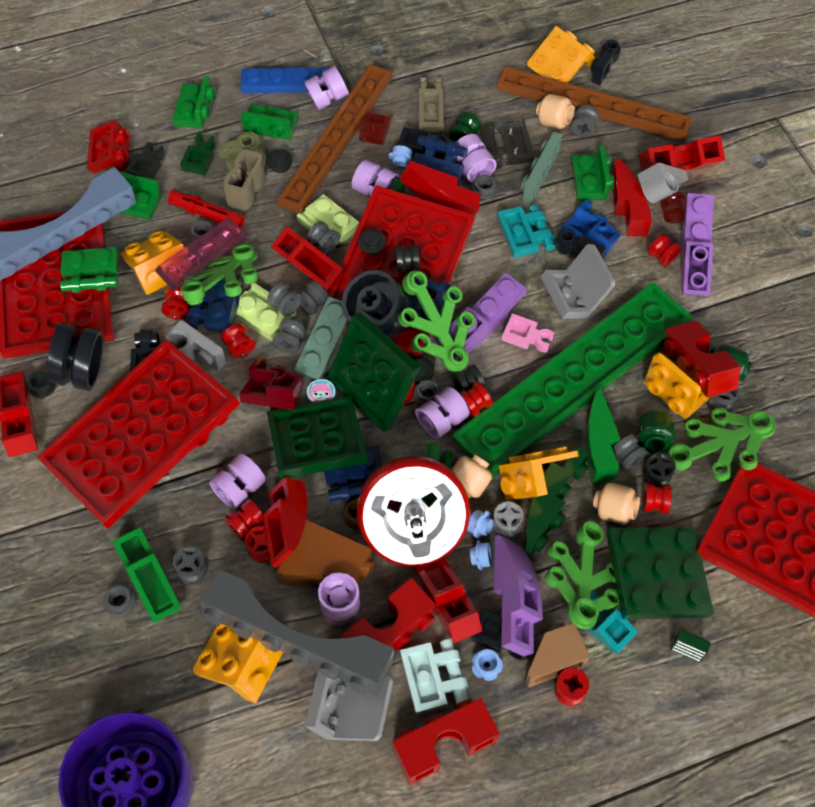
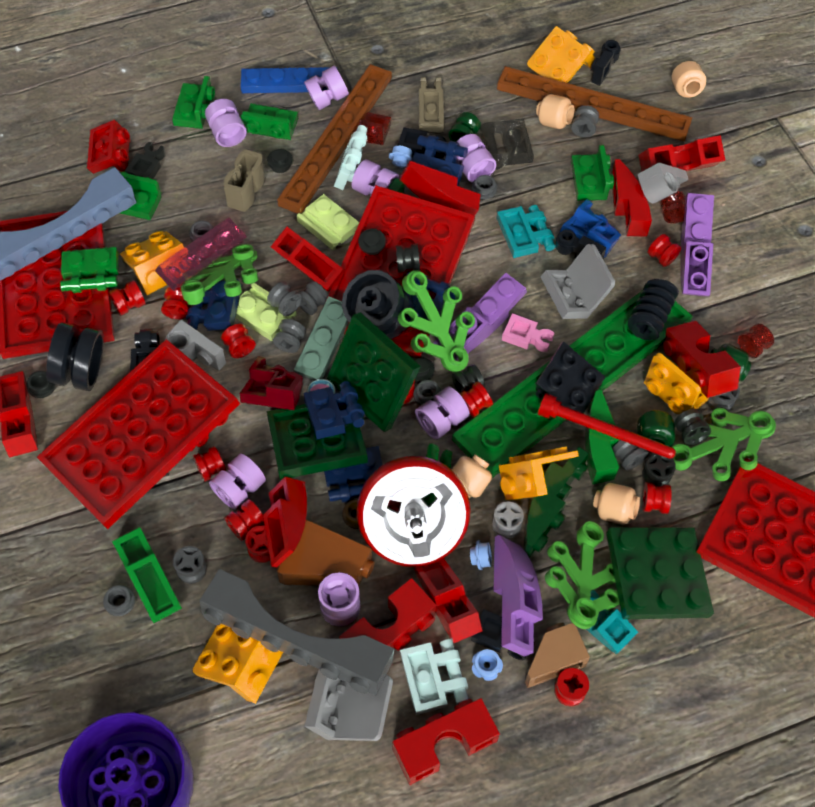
(132, 294): none -> red wheel
(195, 205): red pin -> none
(198, 158): dark green plate -> none
(209, 463): none -> red wheel
(225, 122): none -> lavender wheel
(232, 148): olive plate -> none
(323, 237): dark grey wheel -> none
(325, 412): none -> dark blue plate
(351, 157): none -> light aqua plate
(480, 523): light blue plate -> none
(541, 167): sand green plate -> none
(552, 407): none -> red piece
(569, 379): none -> black hinge
(652, 309): none -> black piece
(688, 79): none -> light nougat head
(690, 645): dark green tile -> none
(692, 426): none -> pearl dark grey wheel
(756, 340): none -> clear red wheel

